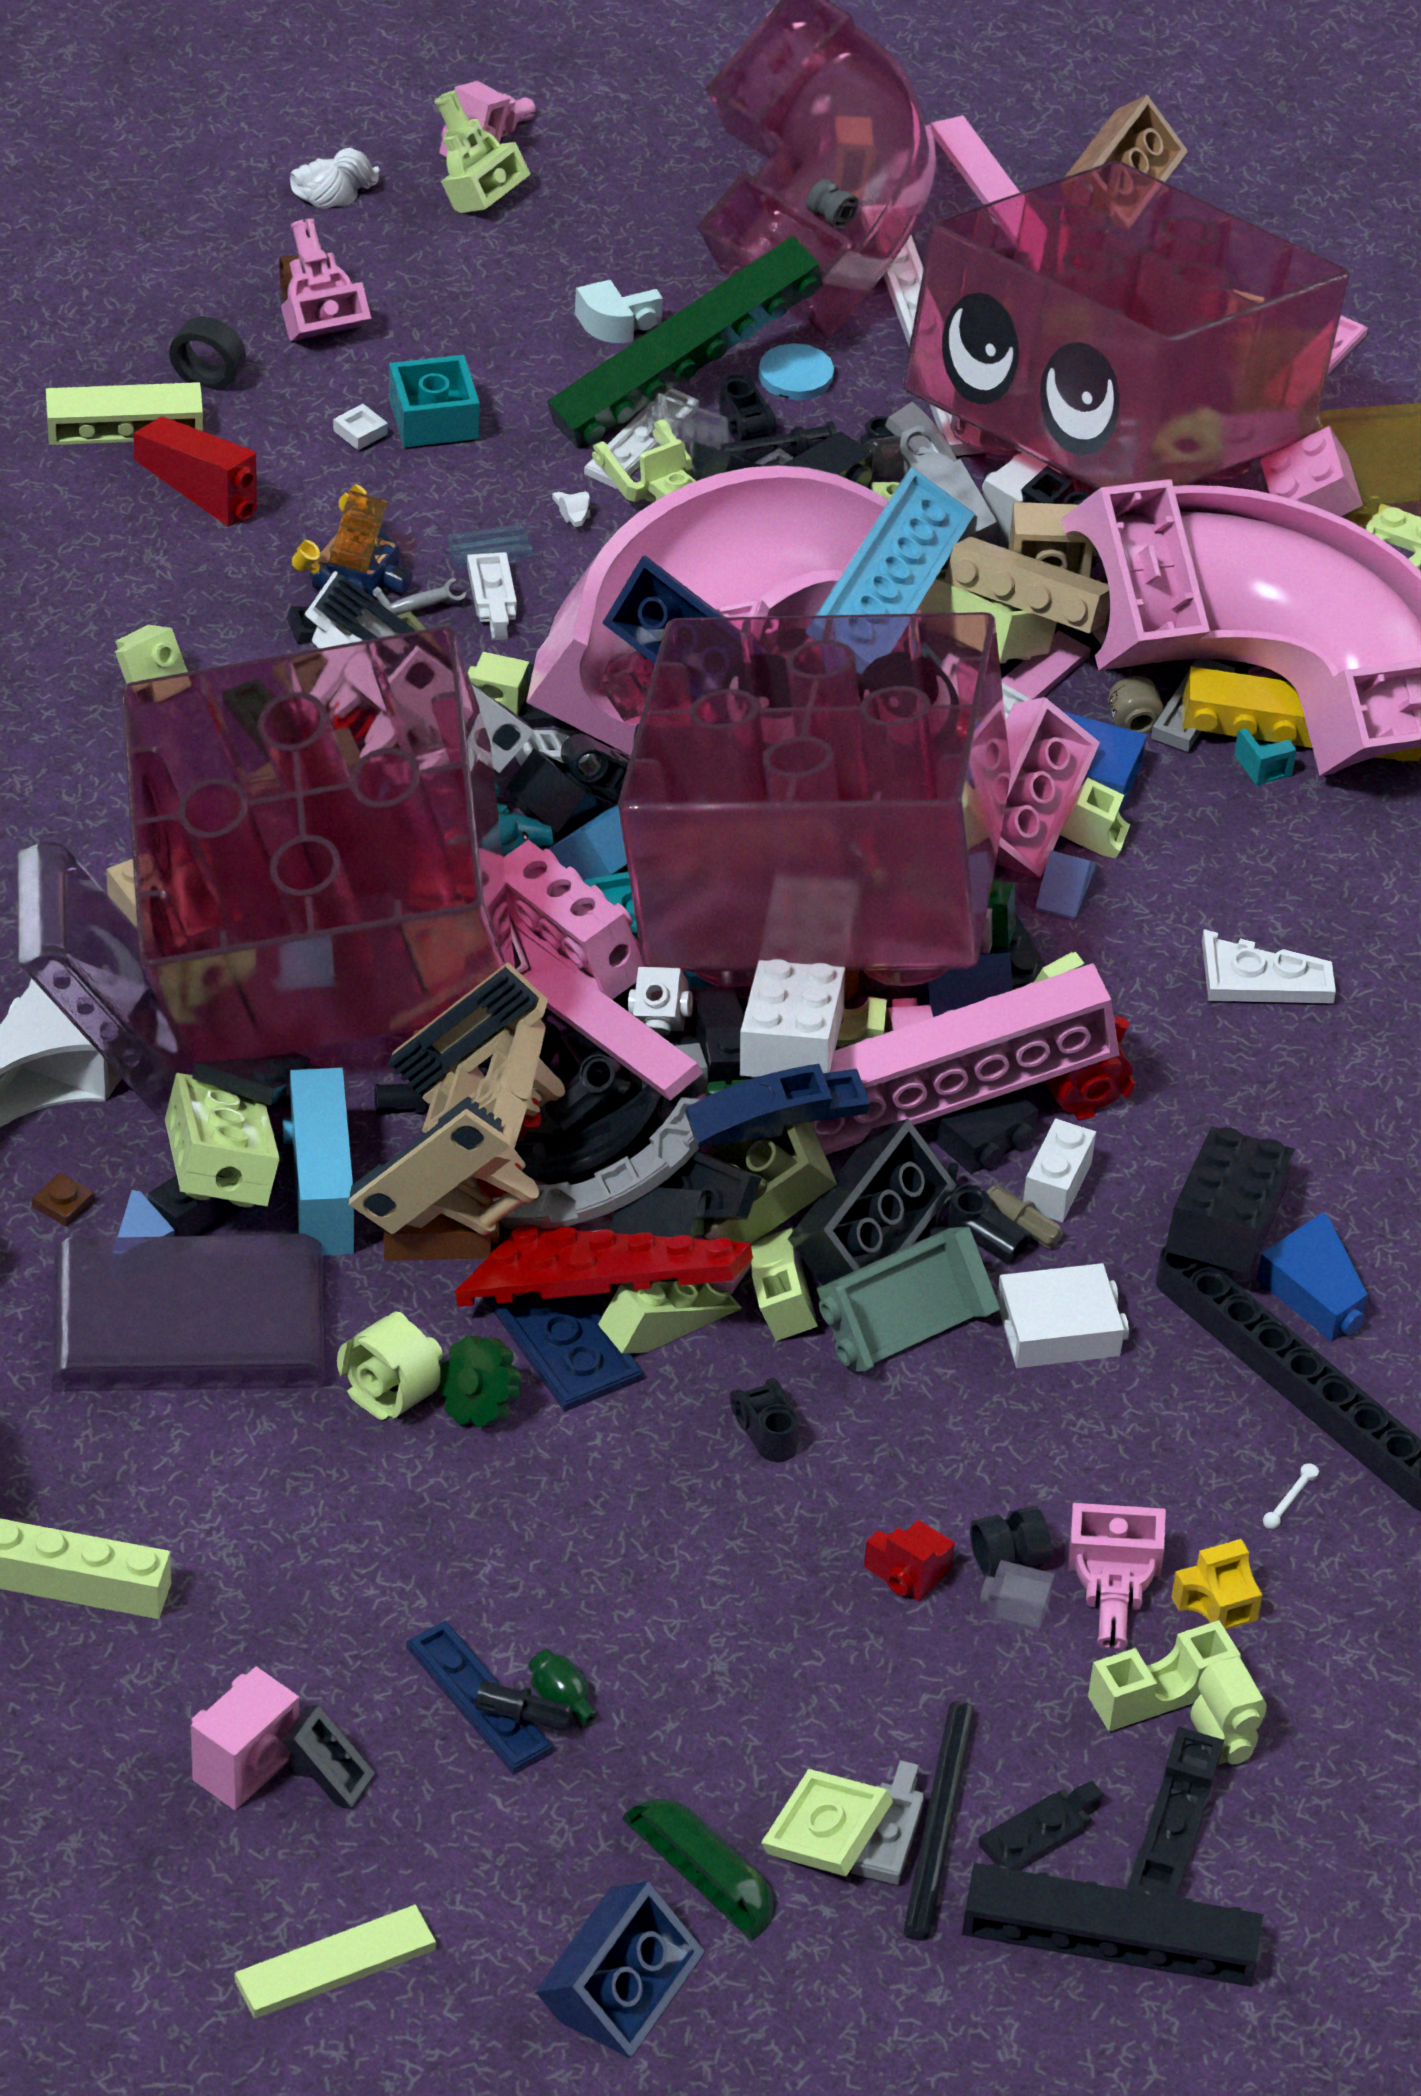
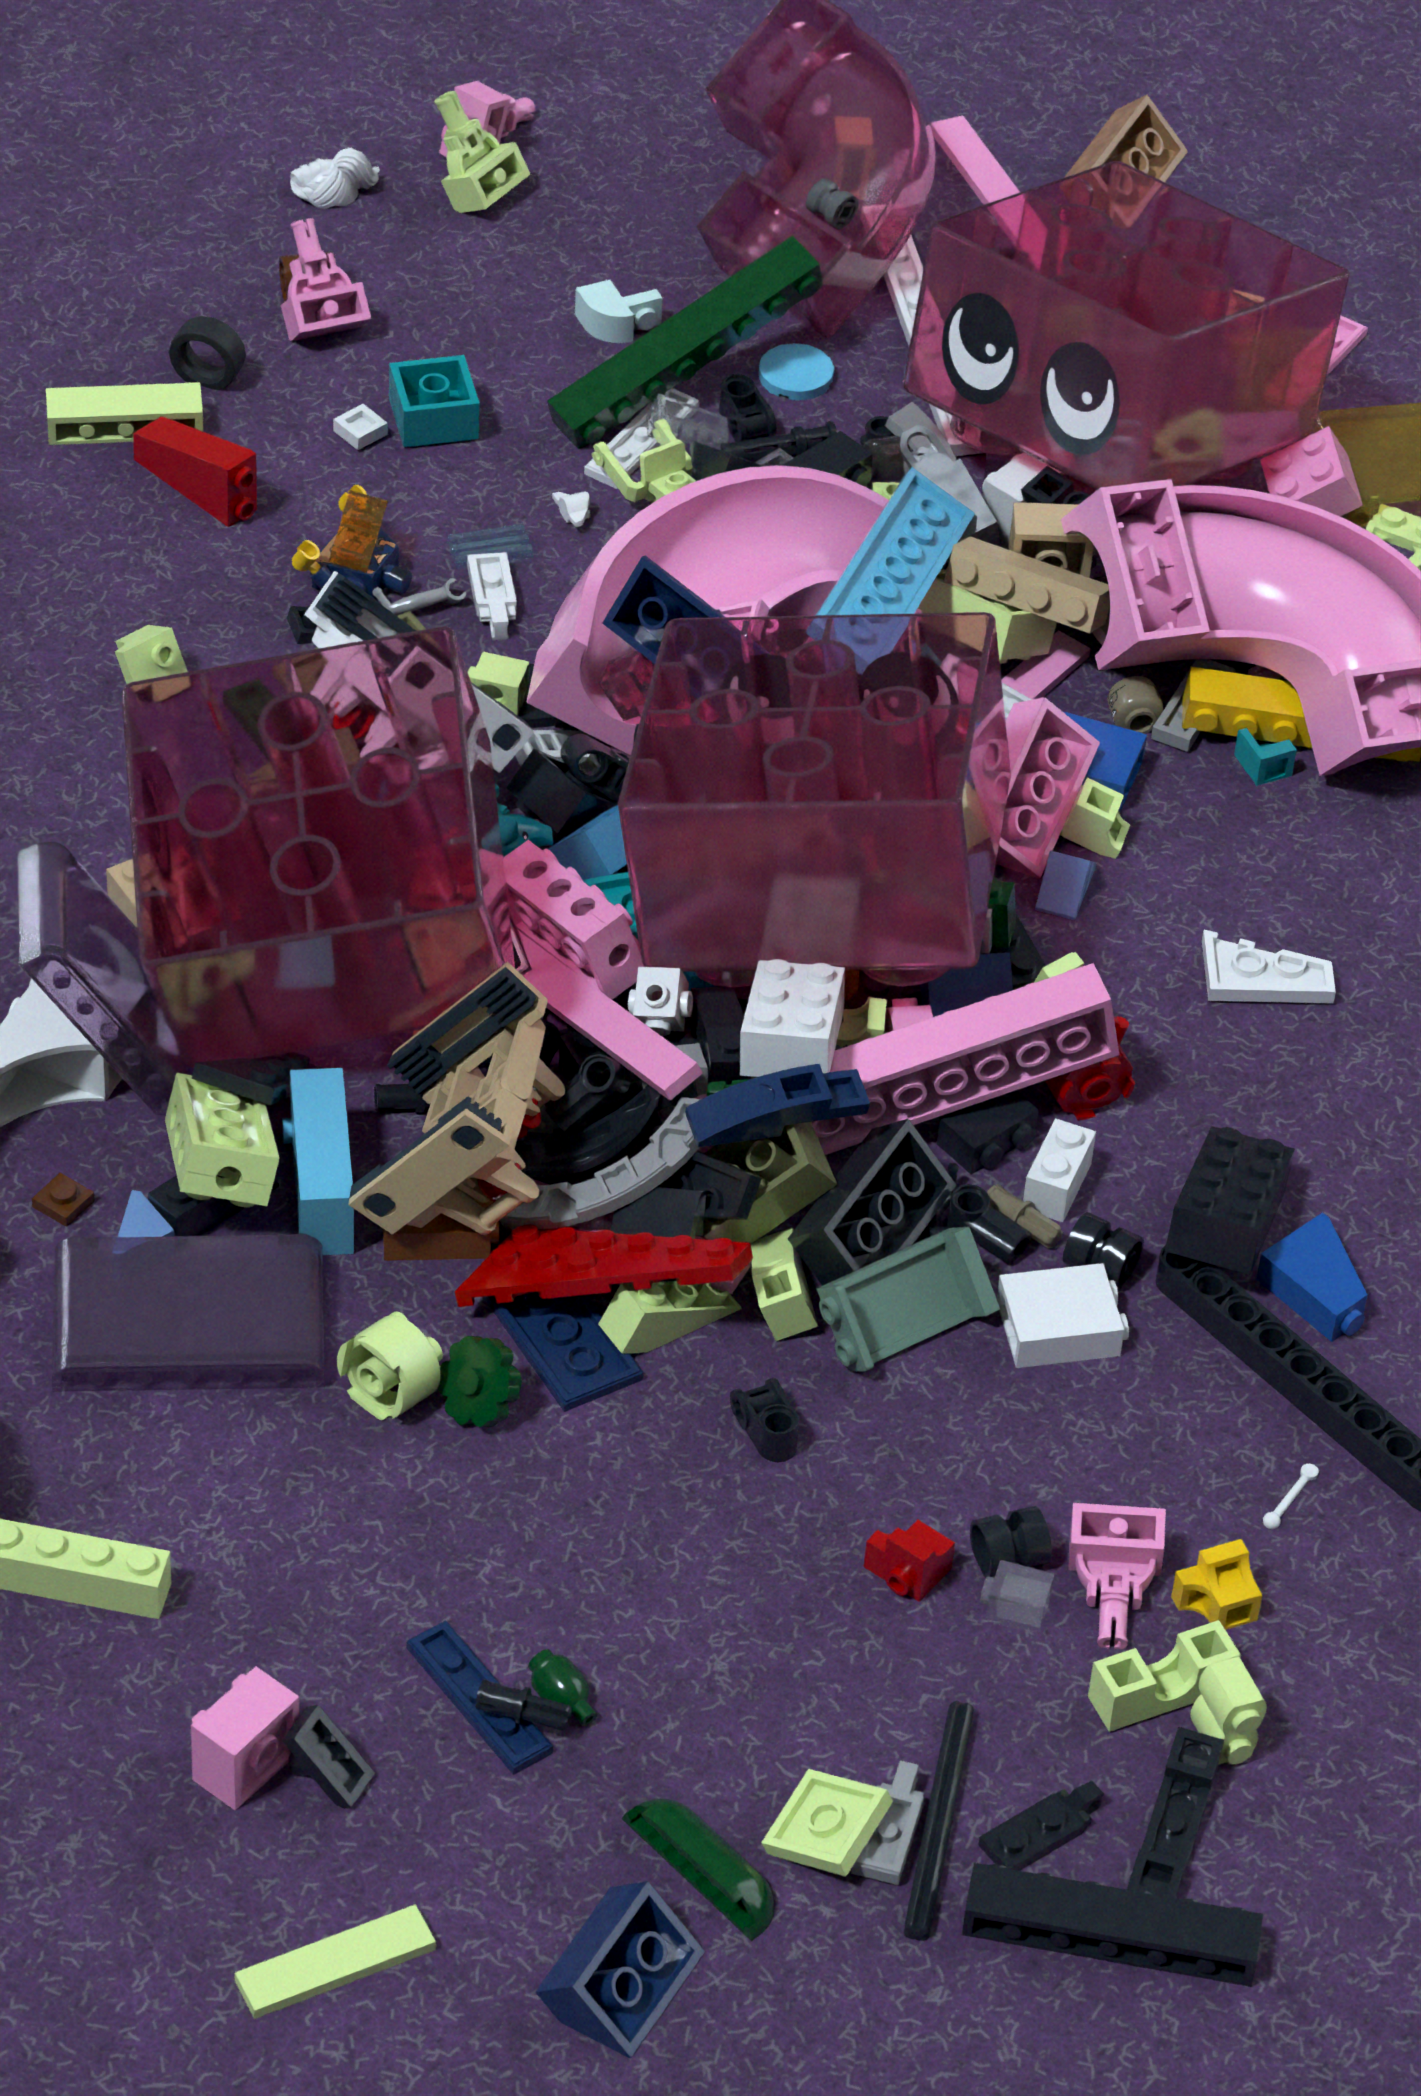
(1096, 1243): none -> black wheel

